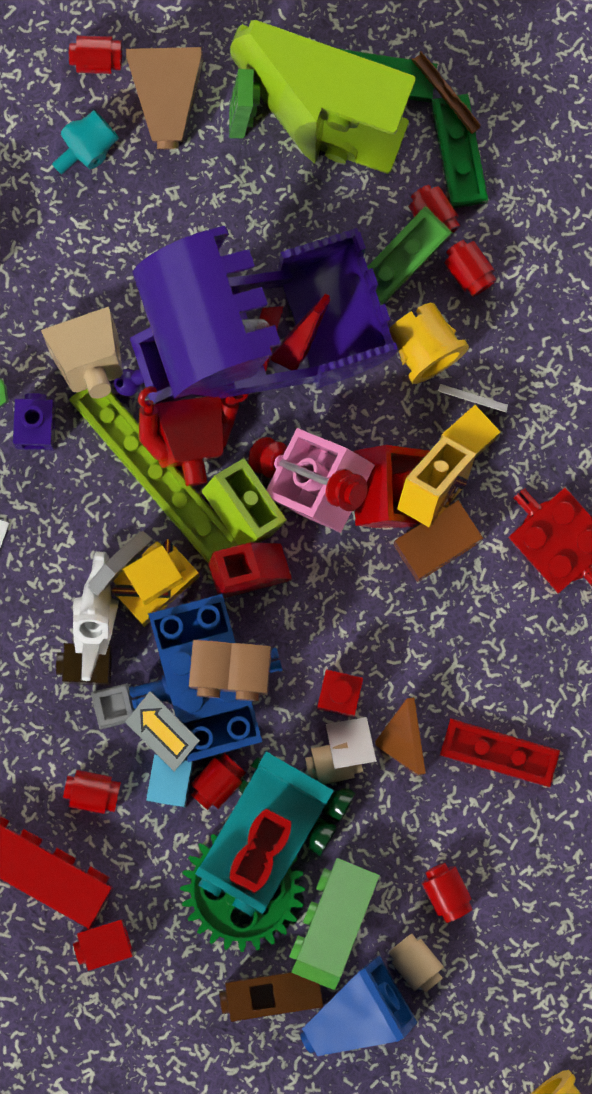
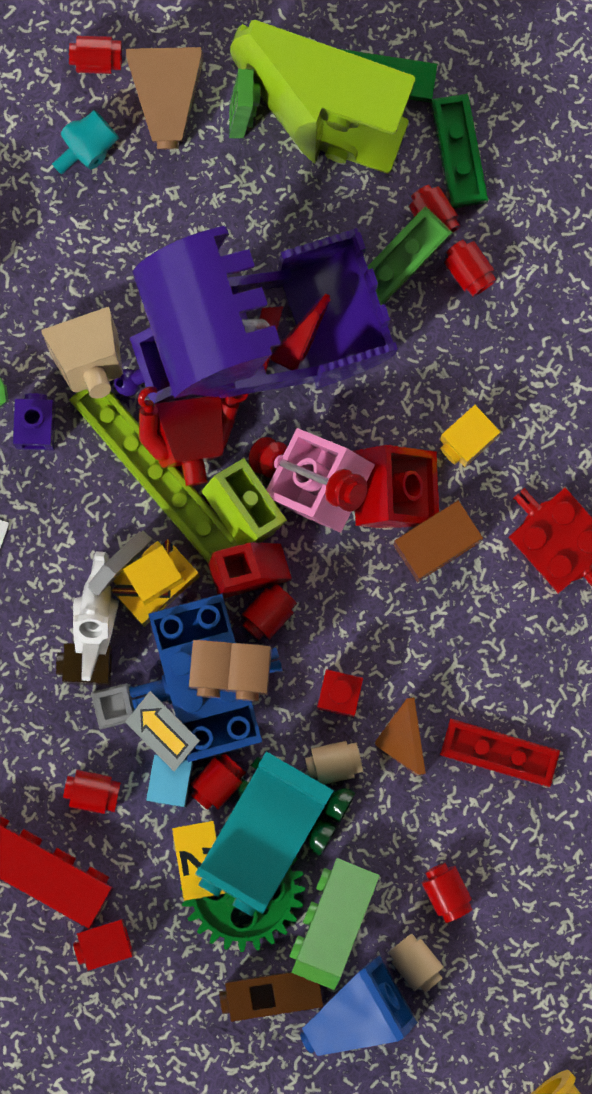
(191, 848): none -> yellow sticker
(265, 841): red brick -> none
(268, 612): none -> red brick
(358, 739): white sticker -> none
(426, 343): yellow piece -> none
(436, 481): yellow brick -> none
(447, 93): dark orange piece -> none
(473, 398): white sticker -> none

